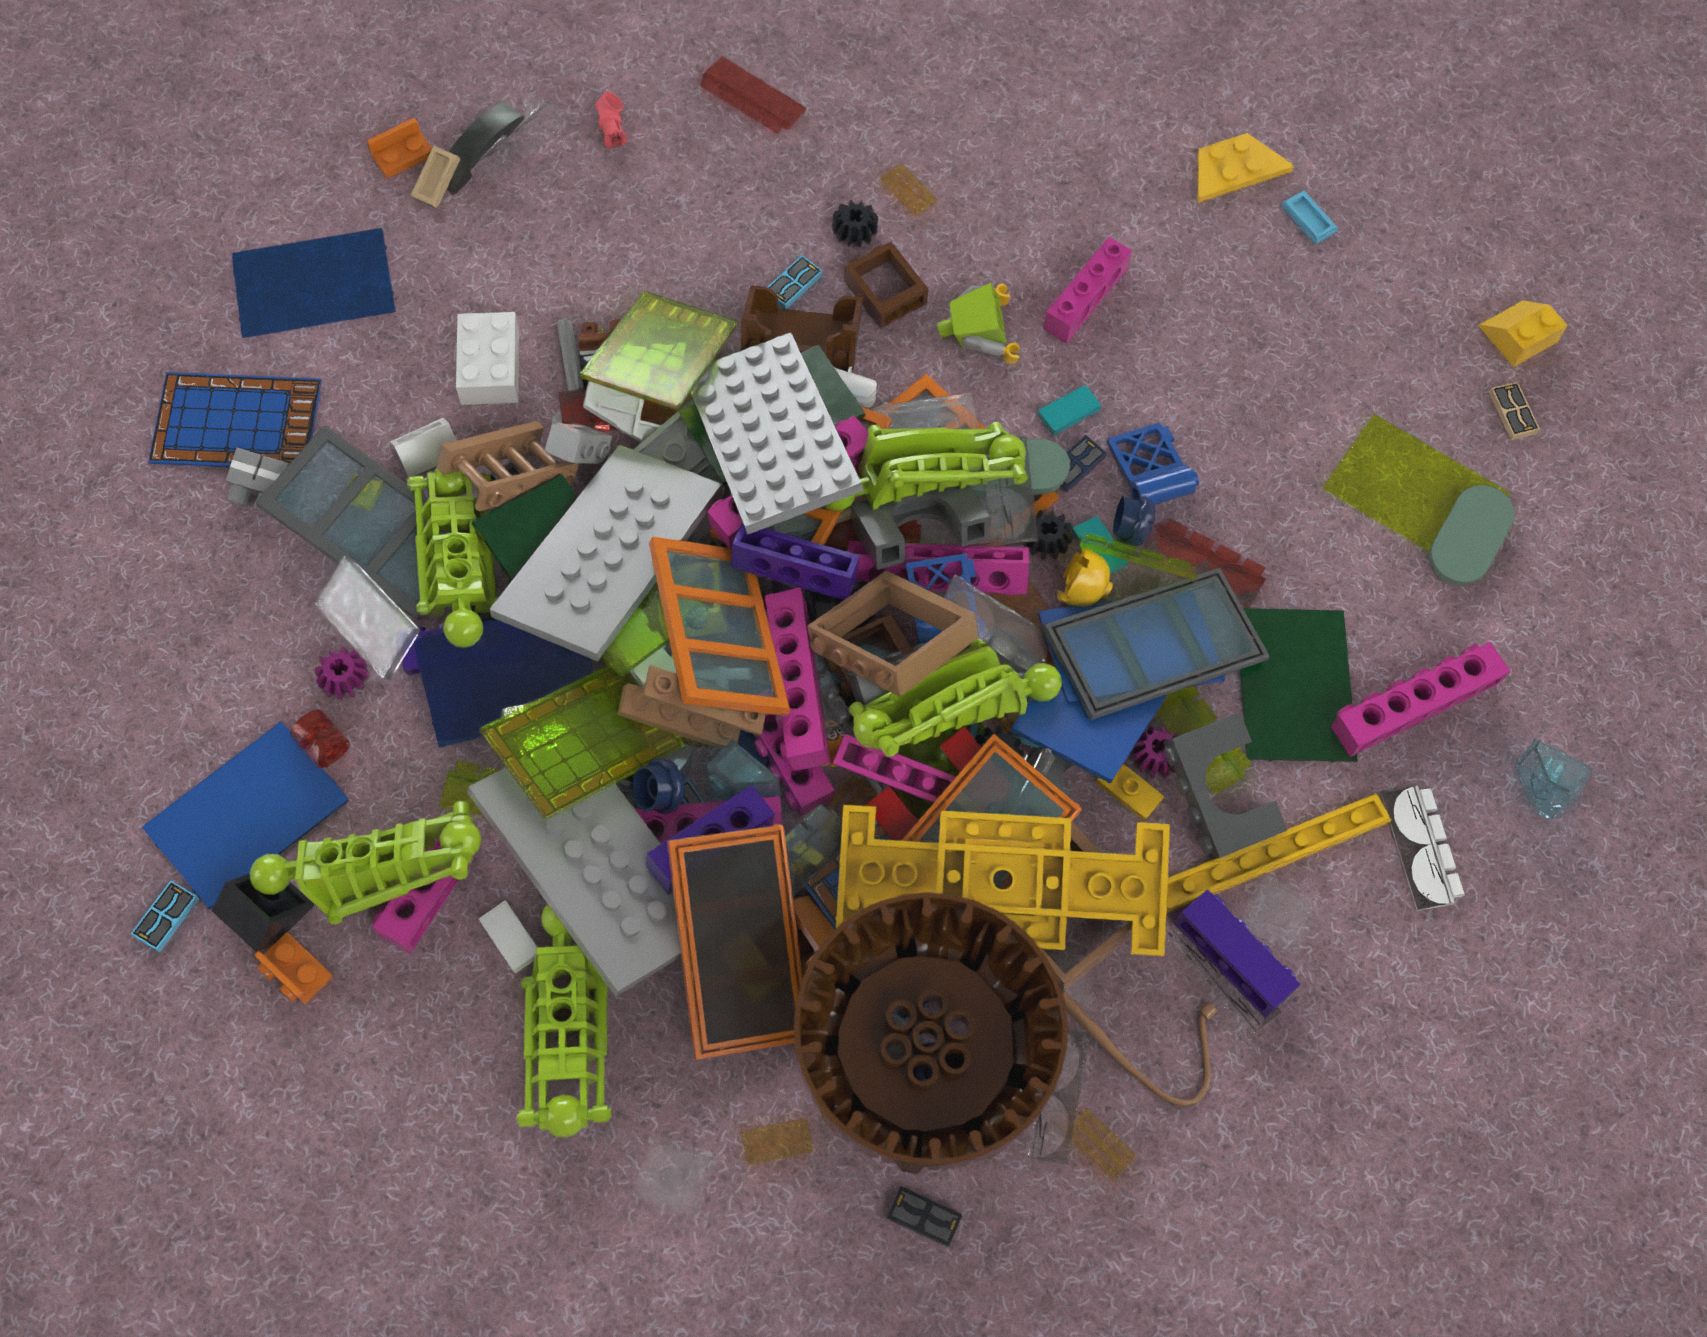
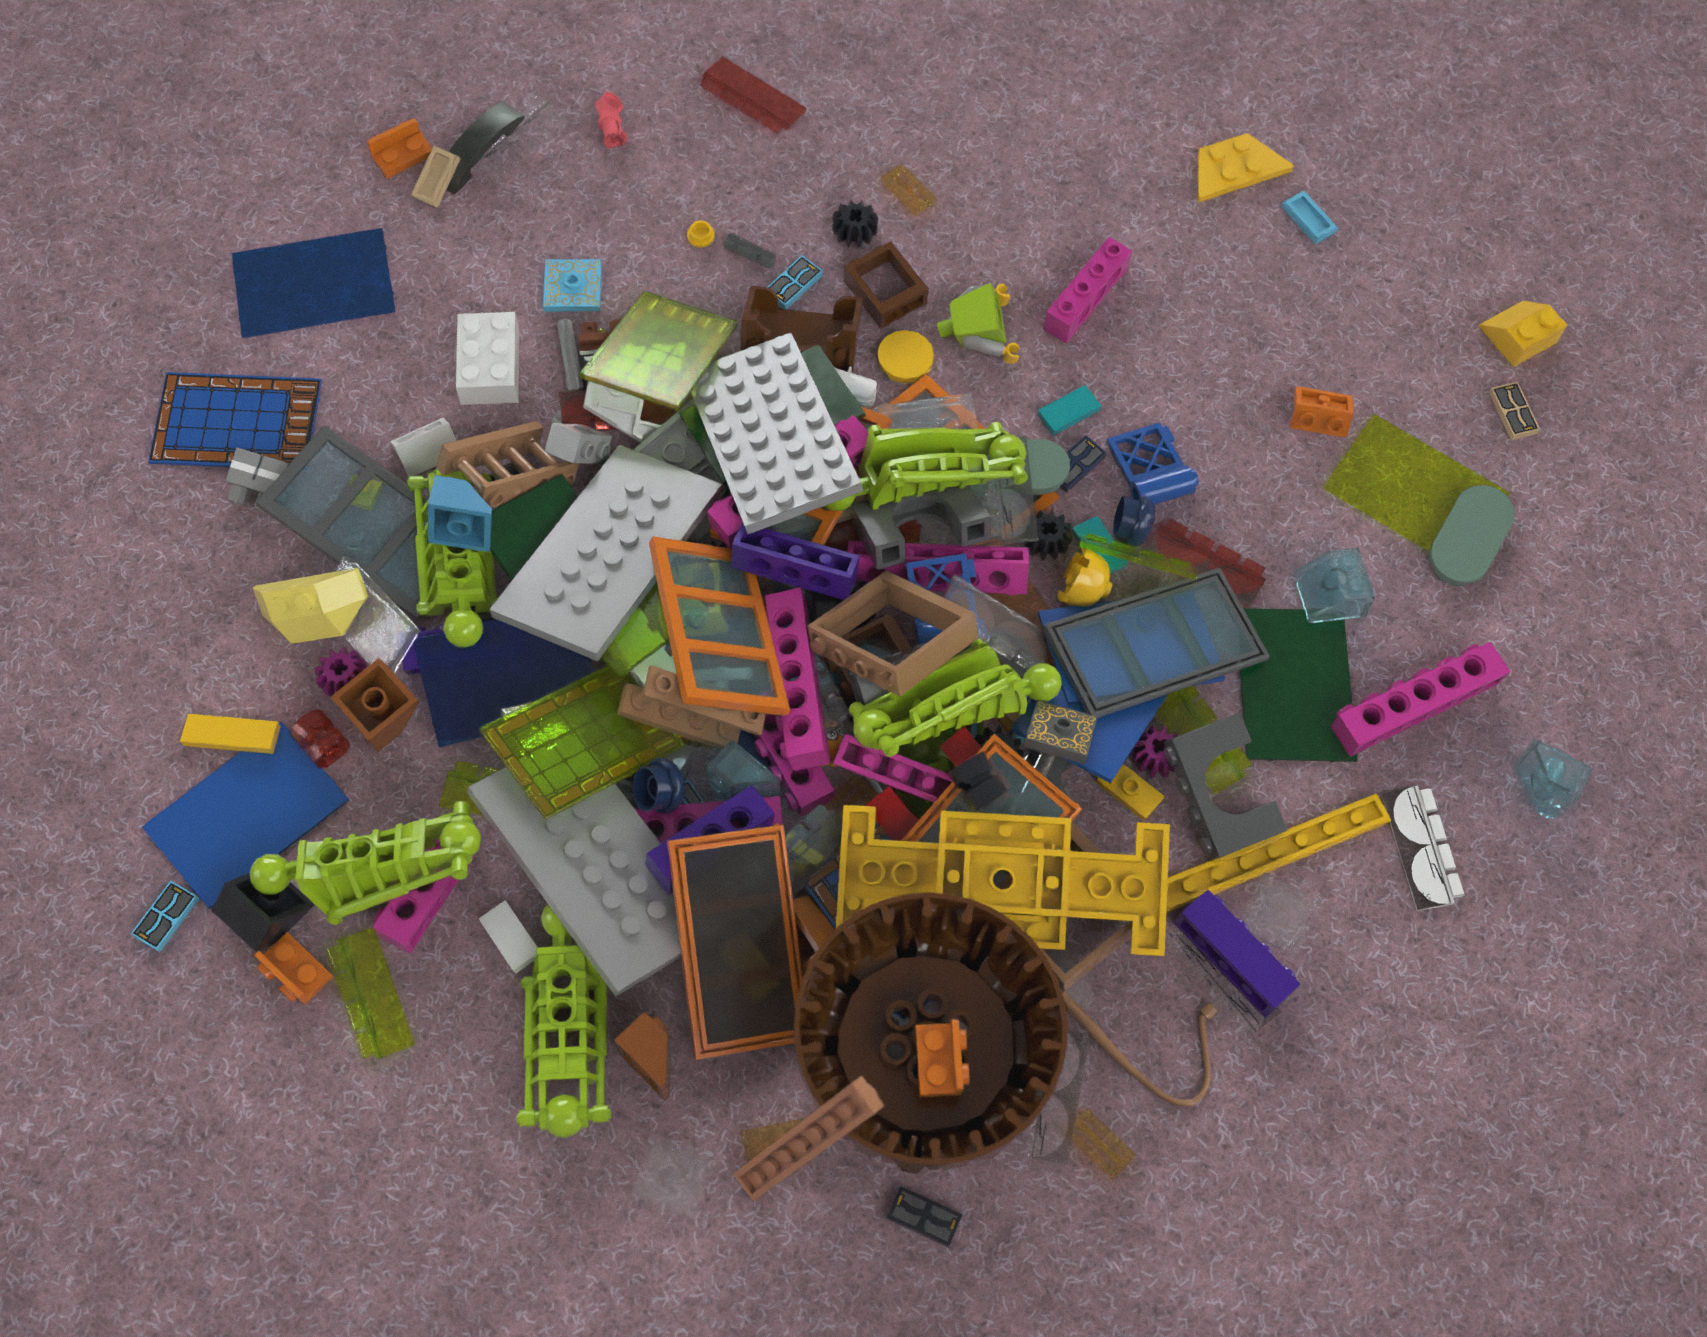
(230, 733): none -> yellow tile
(313, 605): none -> light yellow wedge
(377, 704): none -> dark orange slope
(377, 1000): none -> clear neon green windscreen
(458, 515): none -> dark azure slope
(572, 285): none -> medium azure plate
(648, 1052): none -> dark orange slope
(700, 234): none -> yellow plate
(750, 250): none -> dark grey axle
(809, 1138): none -> nougat plate
(905, 356): none -> yellow tile
(940, 1059): none -> orange bracket
(977, 781): none -> black wheel
(1060, 732): none -> dark grey plate
(1322, 411): none -> orange bracket
(1335, 586): none -> clear light blue slope

